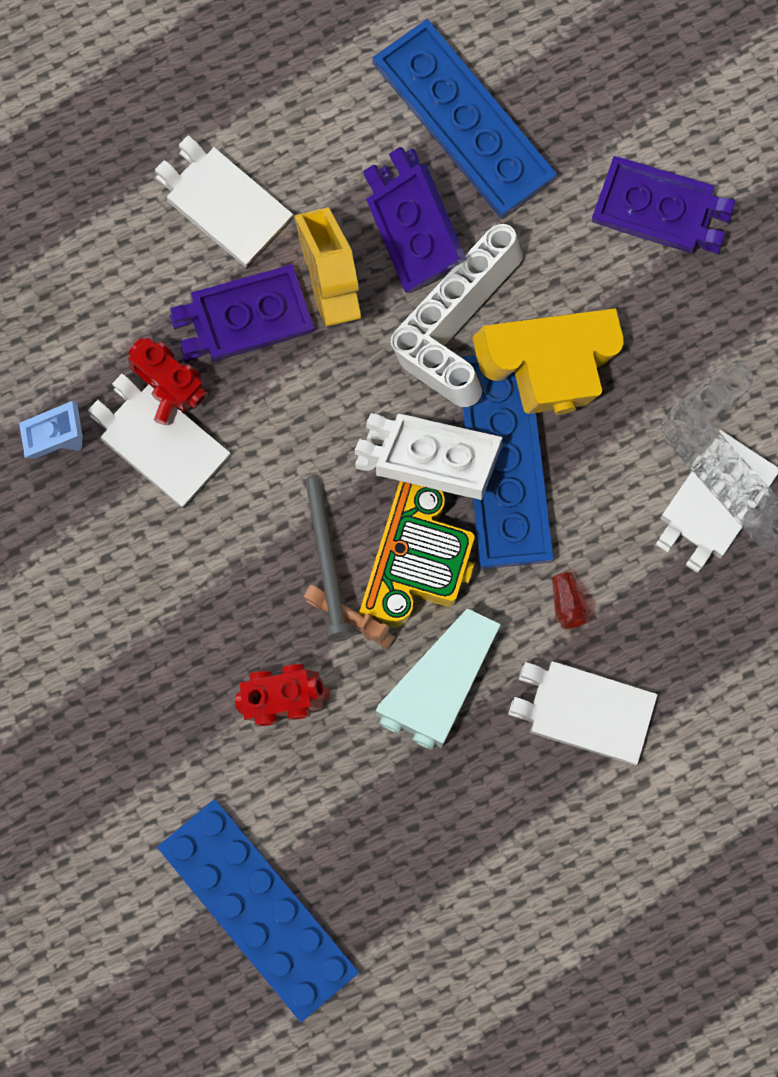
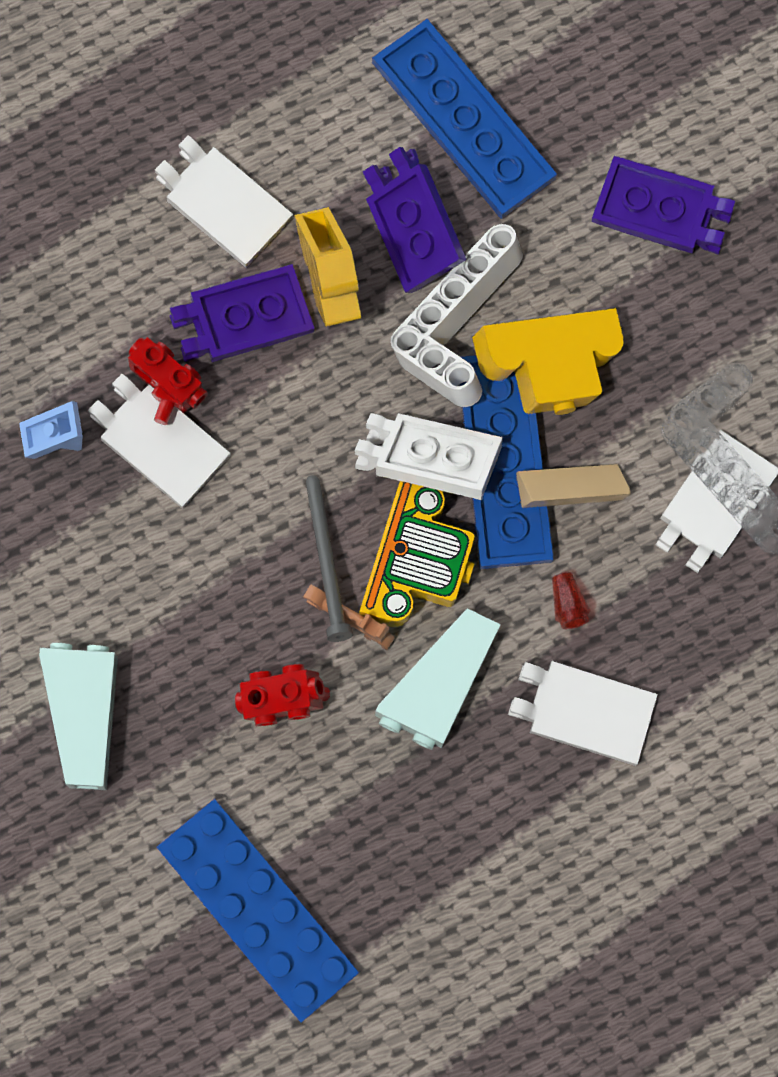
(81, 707): none -> light aqua slope
(571, 485): none -> tan slope

